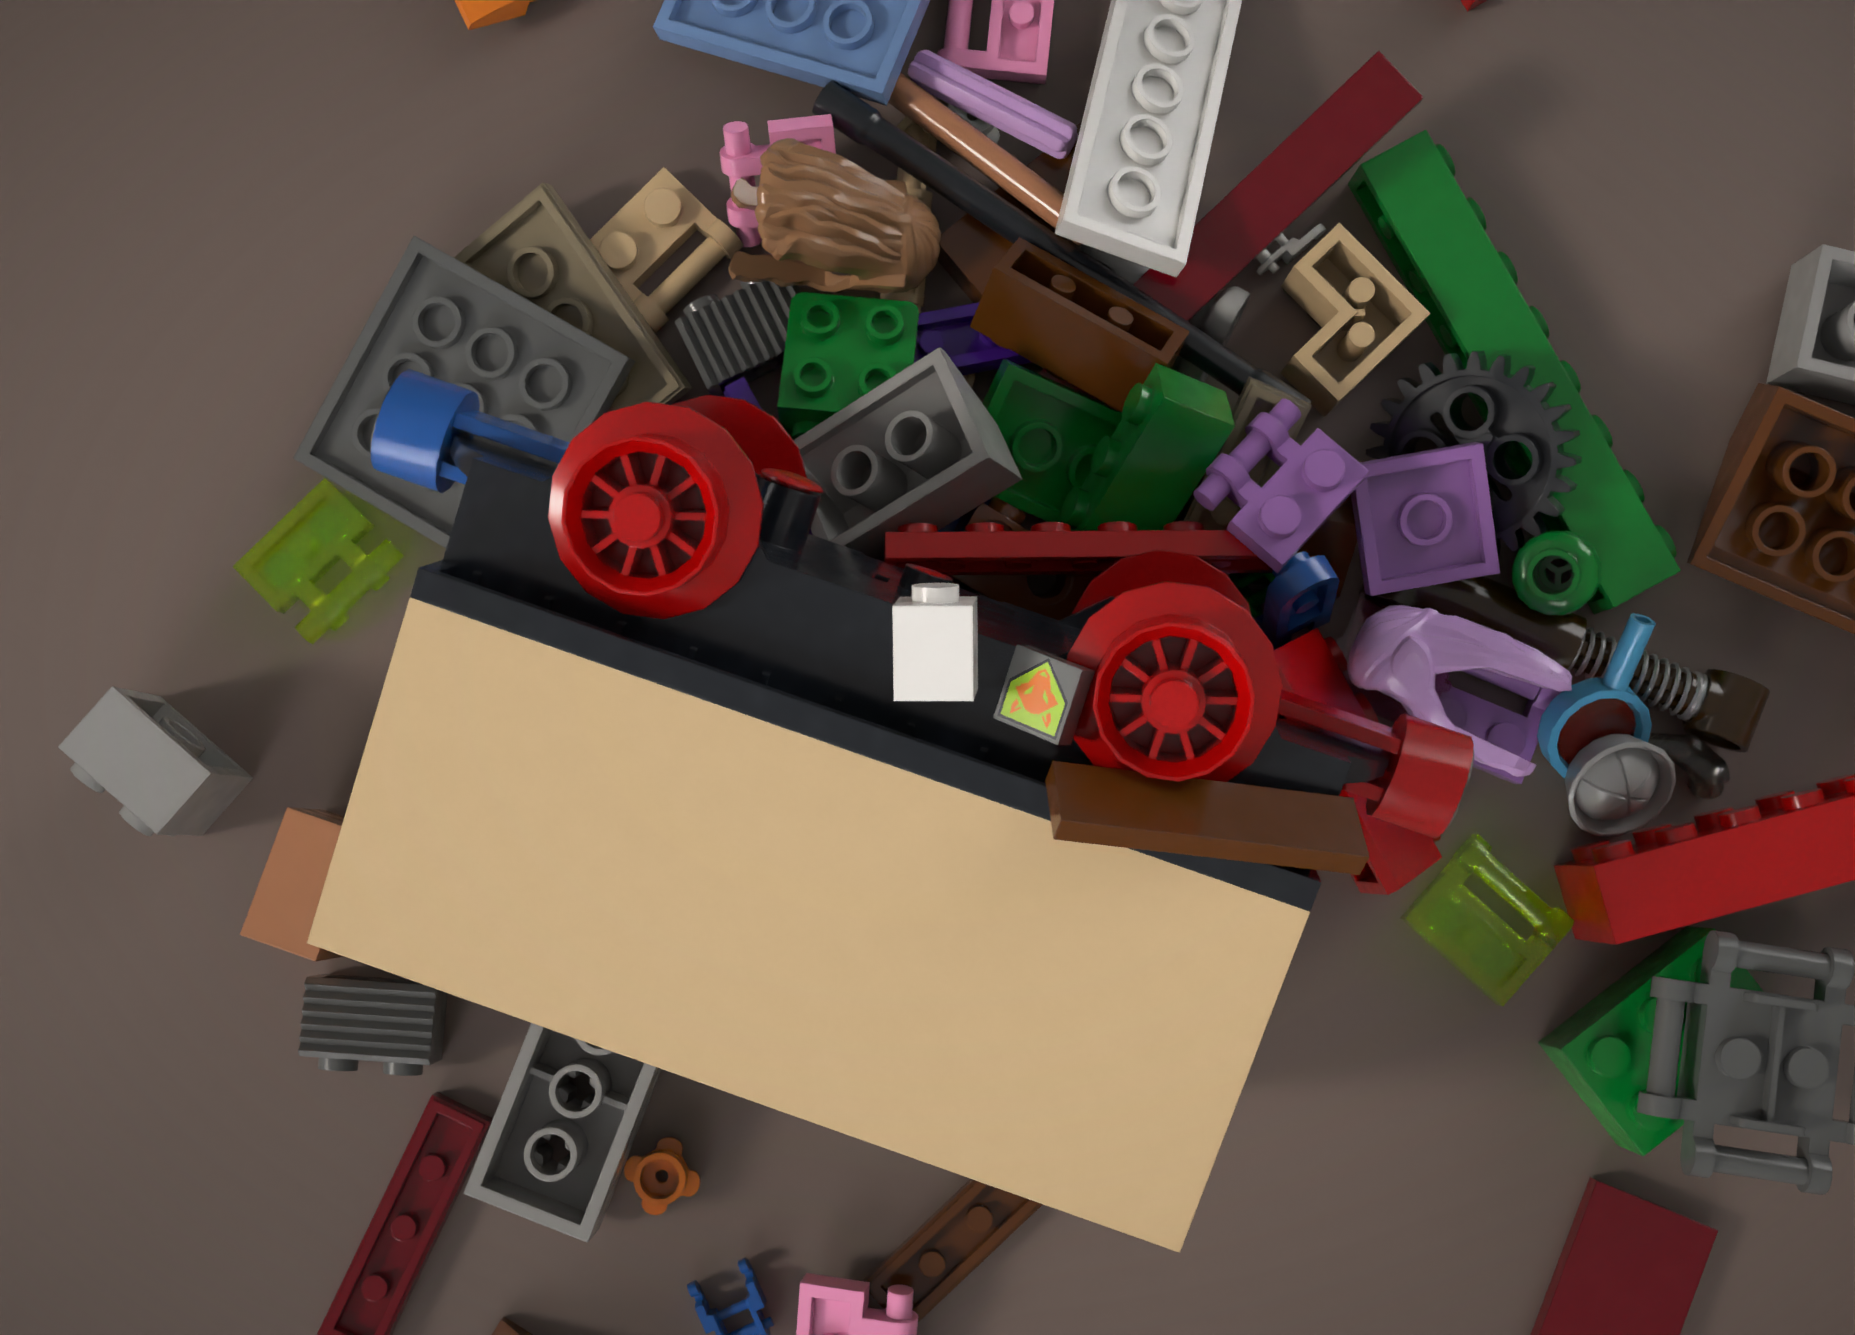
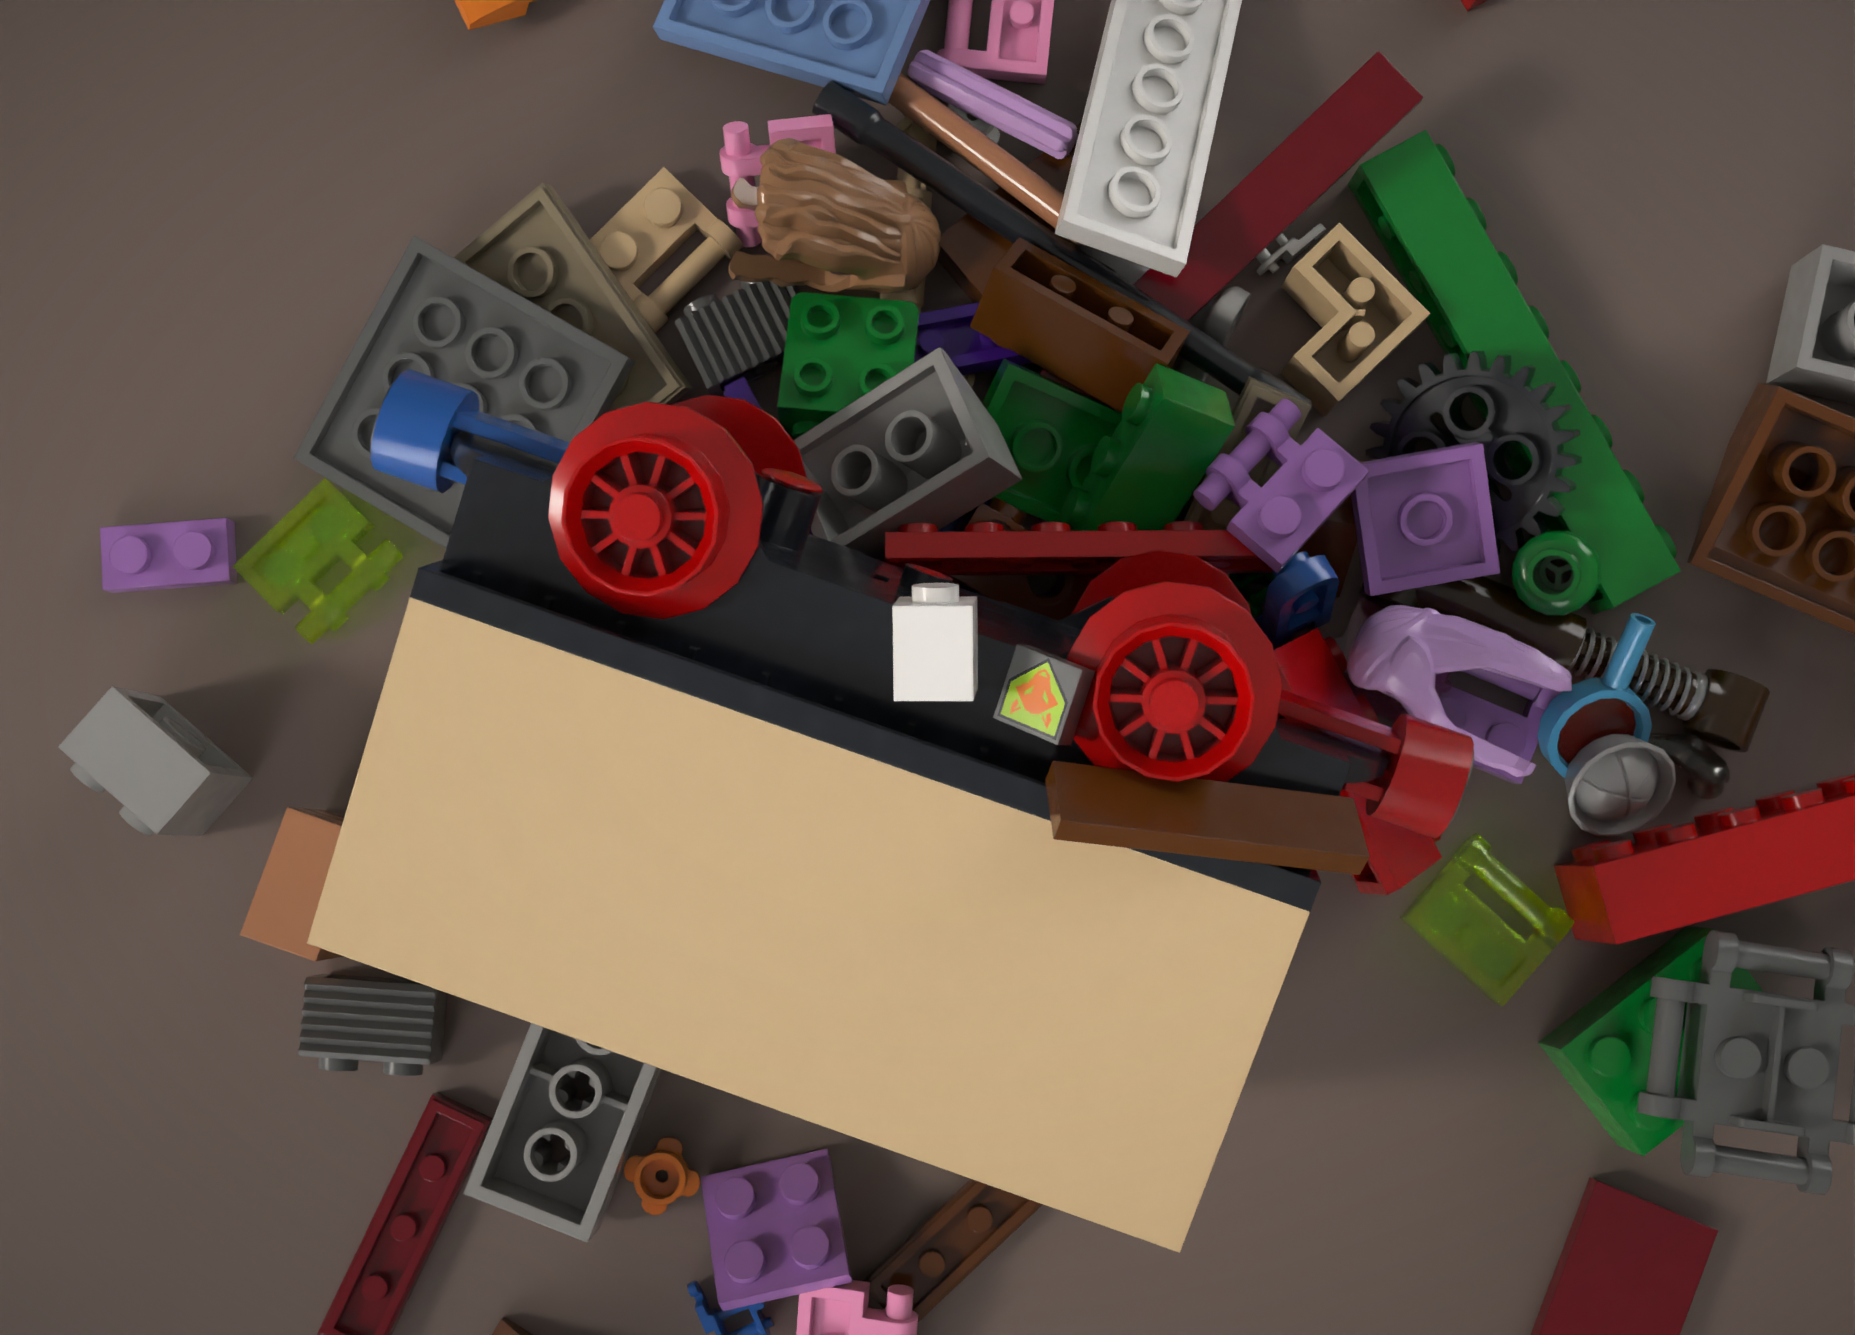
(168, 555): none -> medium lavender plate
(775, 1230): none -> medium lavender plate

